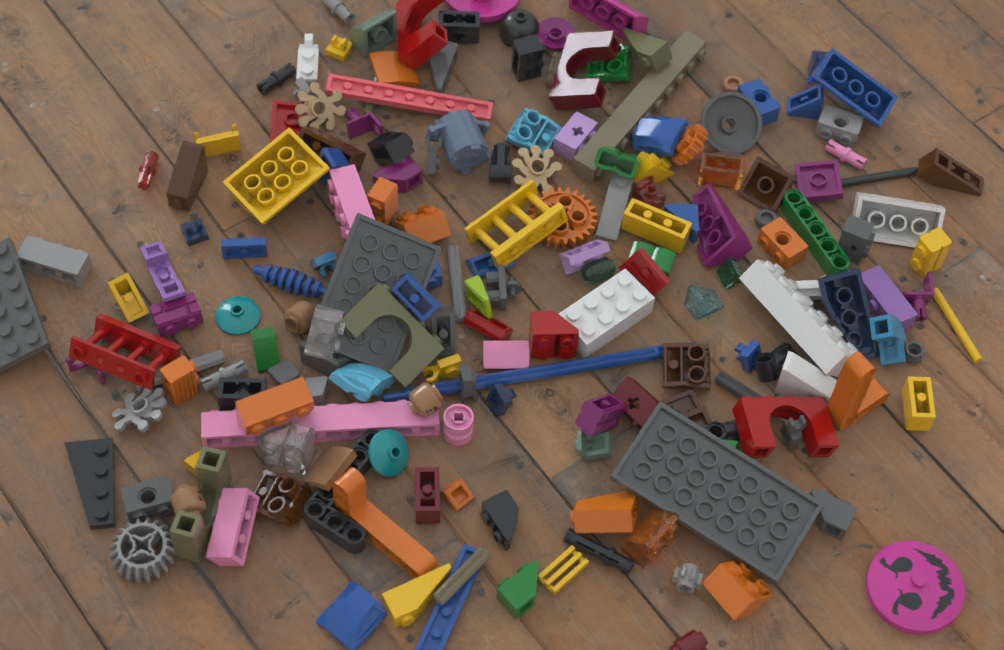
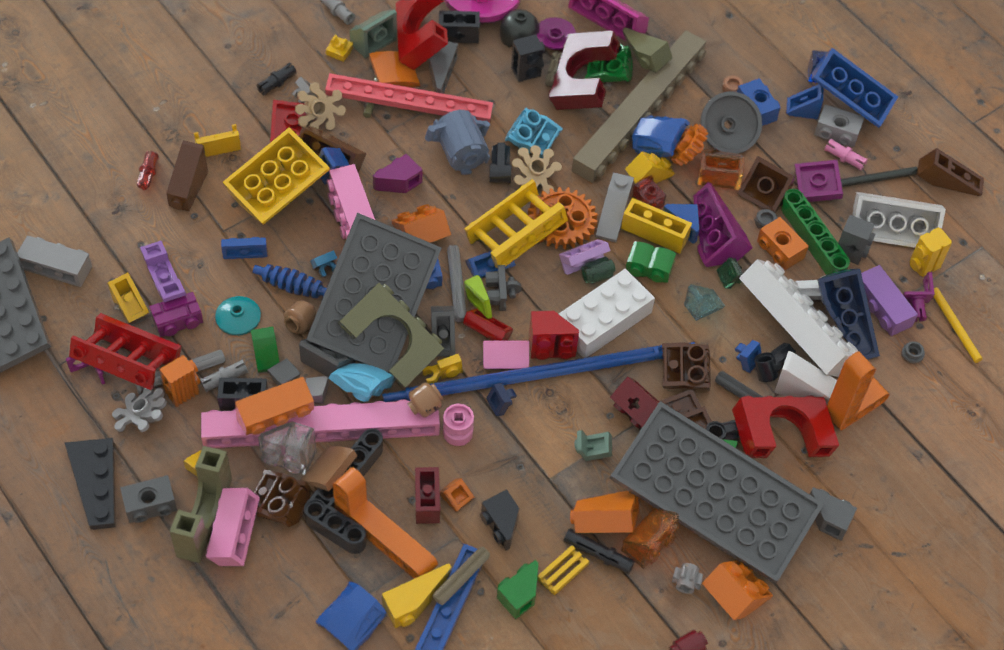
(145, 537): light grey gear -> none
(188, 499): medium nougat head -> none
(194, 232): dark blue tile -> none
(308, 60): white hinge -> none
(323, 333): clear brick -> none
(362, 124): magenta bracket -> none
(381, 453): teal dish -> none
(383, 200): orange brick -> none
(391, 147): black brick -> none
(416, 297): blue brick -> none
(433, 161): dark grey plate -> none
(467, 382): dark grey plate -> none
(574, 135): lavender brick -> none
(600, 414): magenta brick -> none
(623, 164): green brick -> none
(645, 271): red plate -> none
(792, 432): dark grey plate -> none
(890, 335): dark azure brick -> none
(915, 587): dark pink dish -> none
(918, 403): yellow brick -> none

